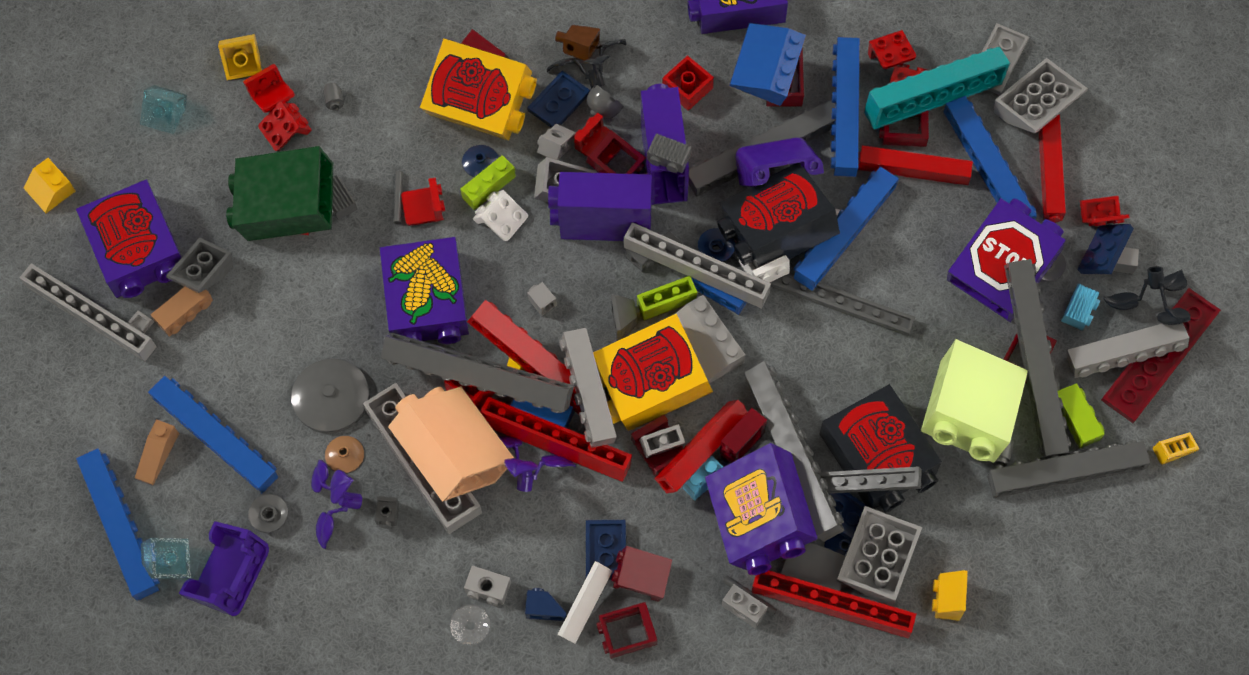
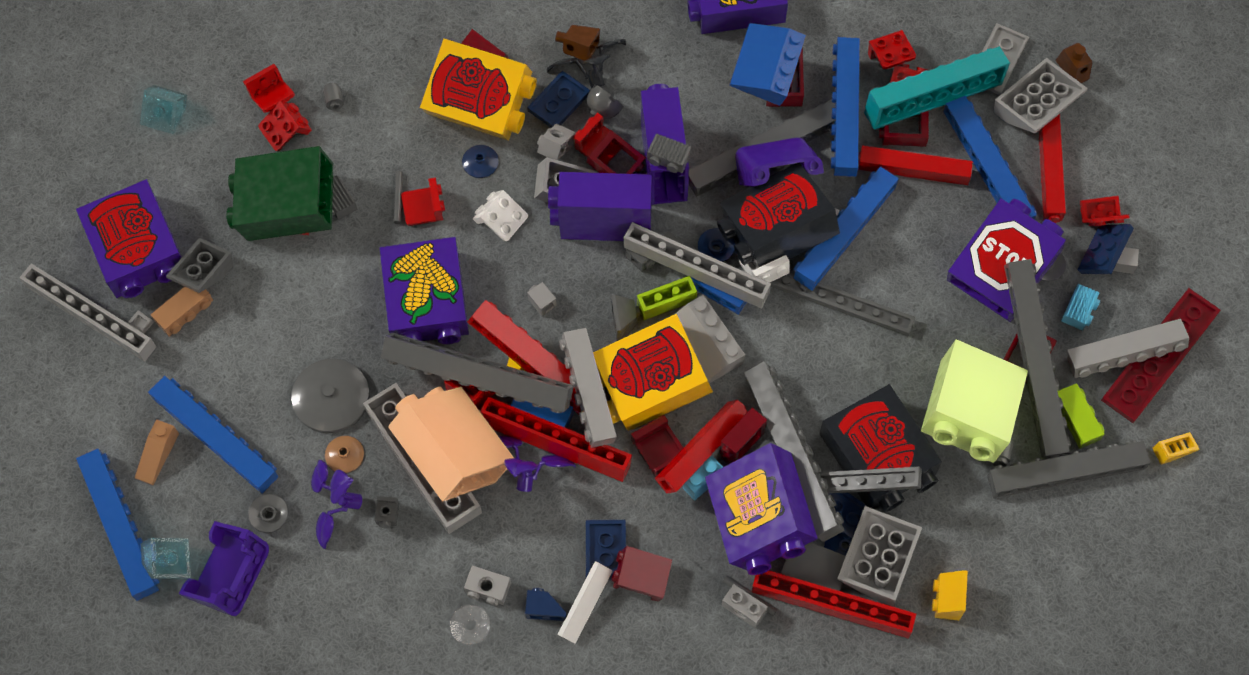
(48, 185): yellow slope -> none
(240, 56): yellow slope -> none
(489, 180): lime brick -> none
(641, 609): dark red window -> none
(662, 441): light grey brick -> none
(691, 81): red brick -> none
(1075, 62): none -> reddish brown torso
(1156, 280): black plant -> none

